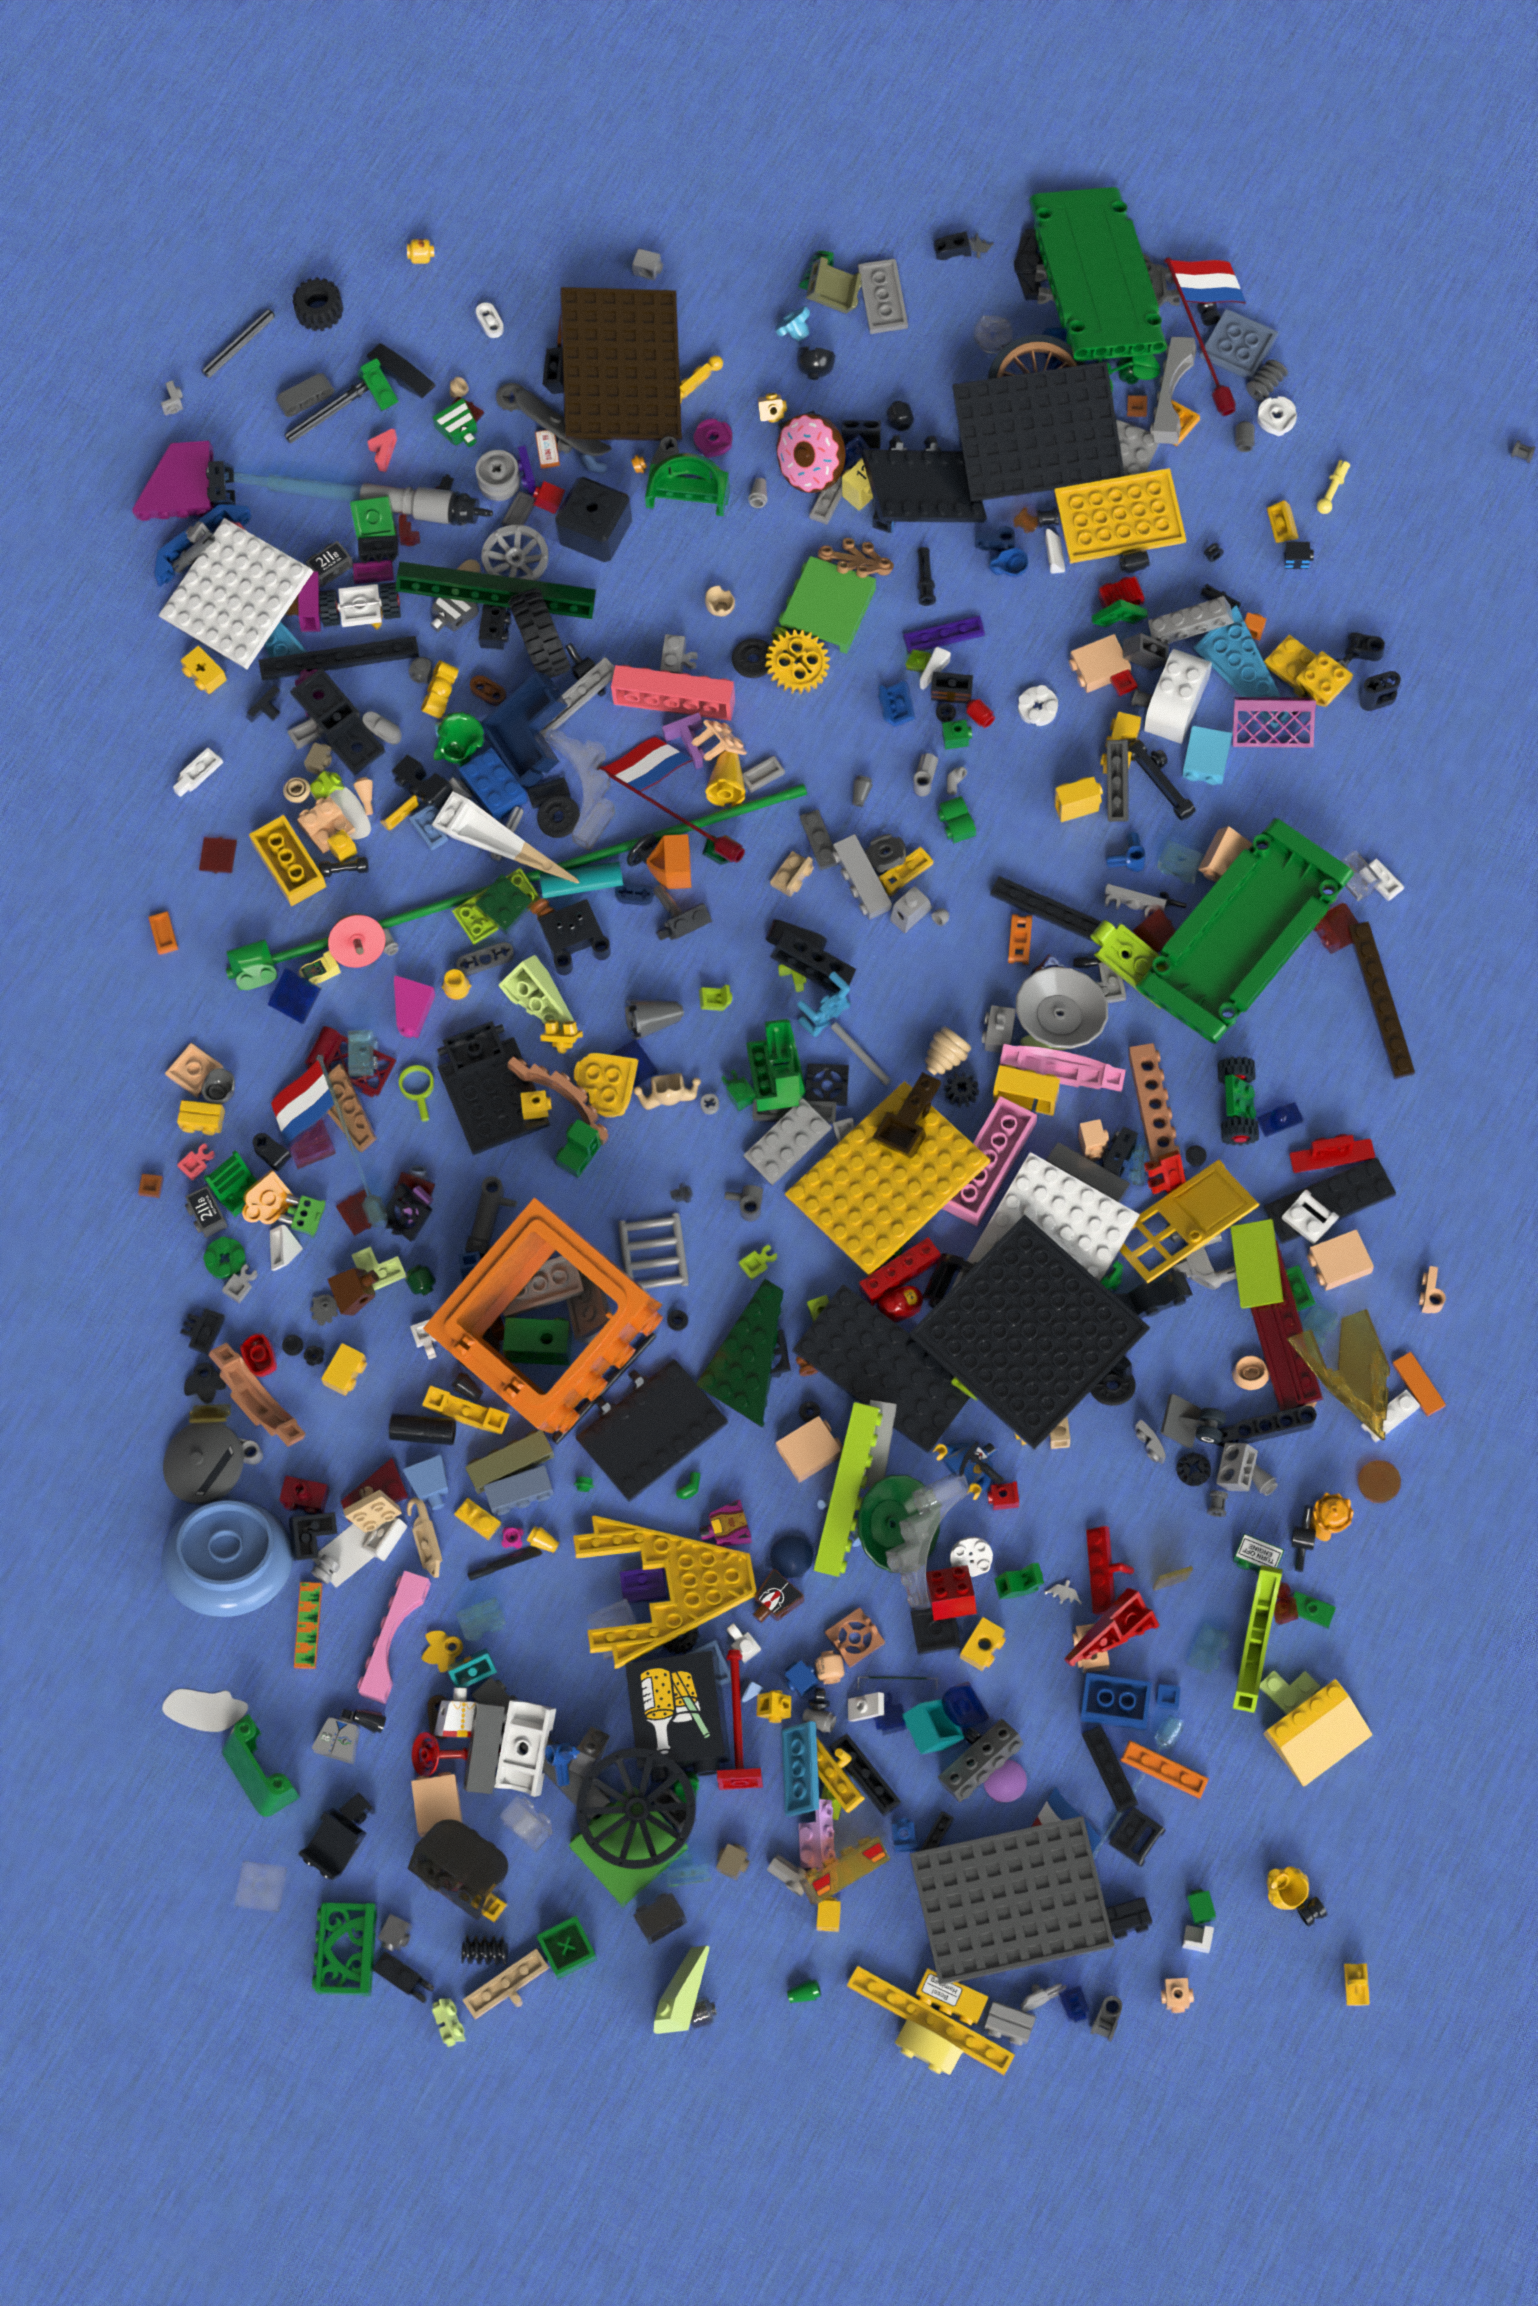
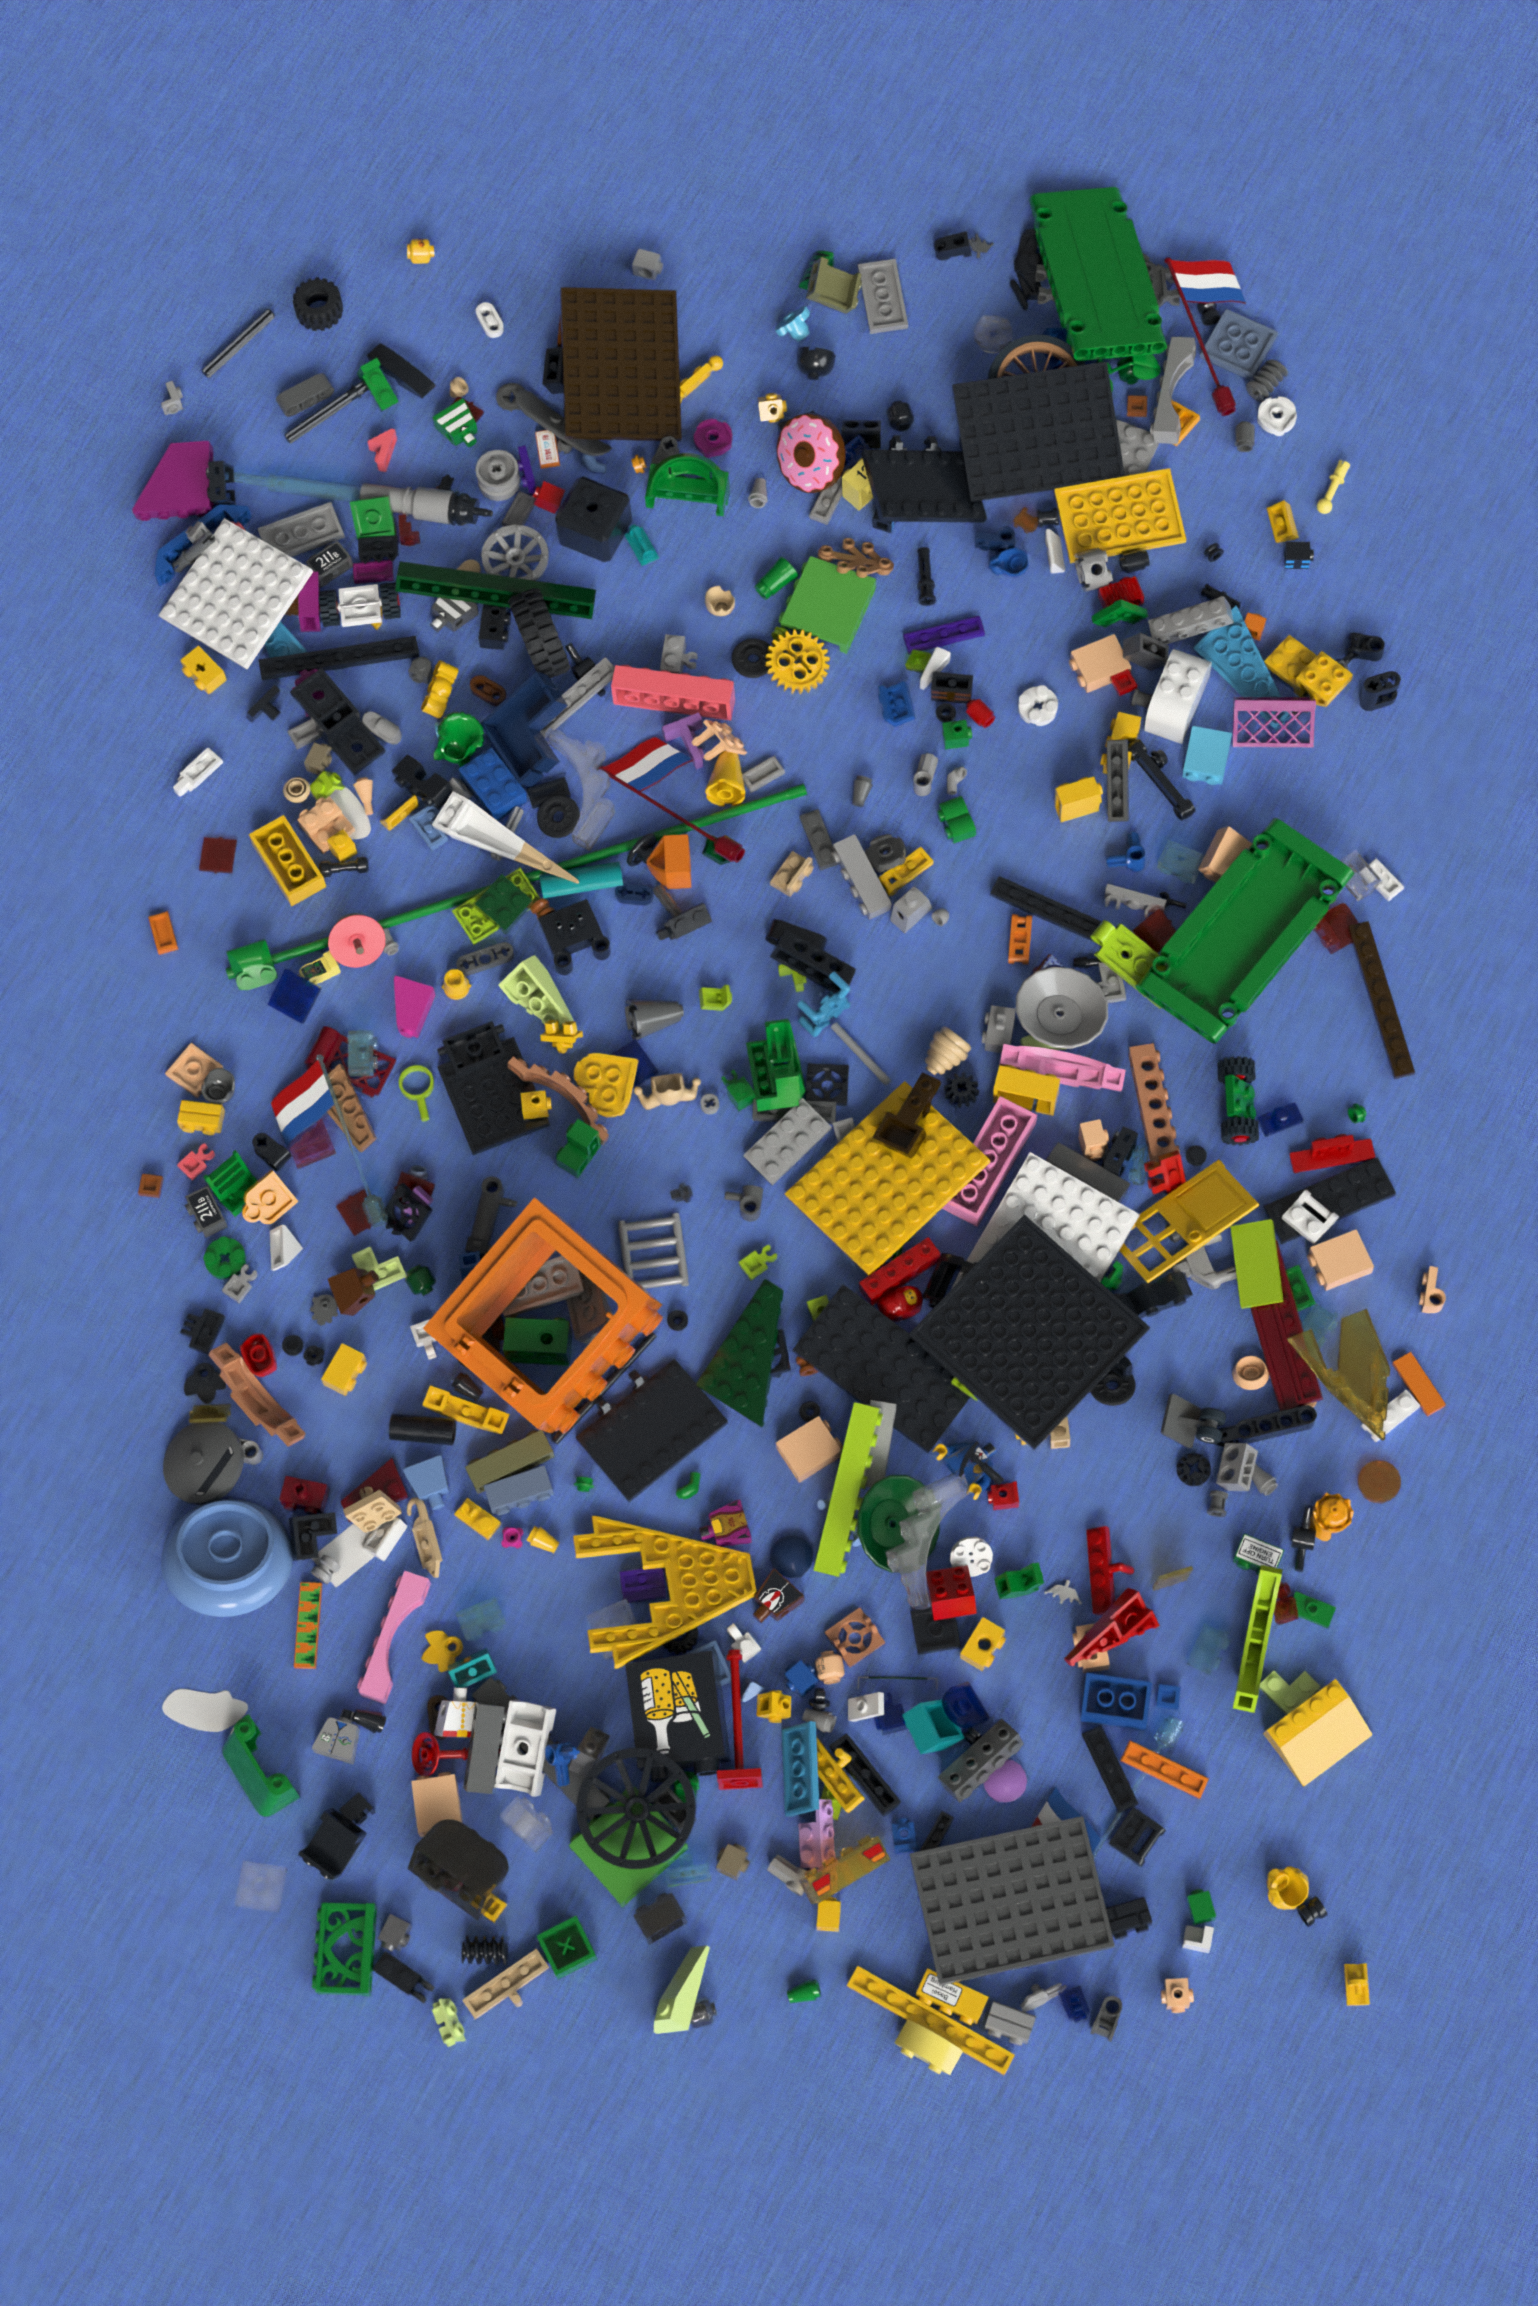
(303, 530): none -> light grey plate
(313, 1217): bright green piece -> none
(515, 1558): black piece -> none
(641, 545): none -> teal hinge
(775, 578): none -> green plant
(1019, 294): none -> black piece
(1083, 568): none -> light grey brick
(1154, 1447): light grey slope -> none
(1357, 1113): none -> green plate
(1523, 451): dark grey bush -> none

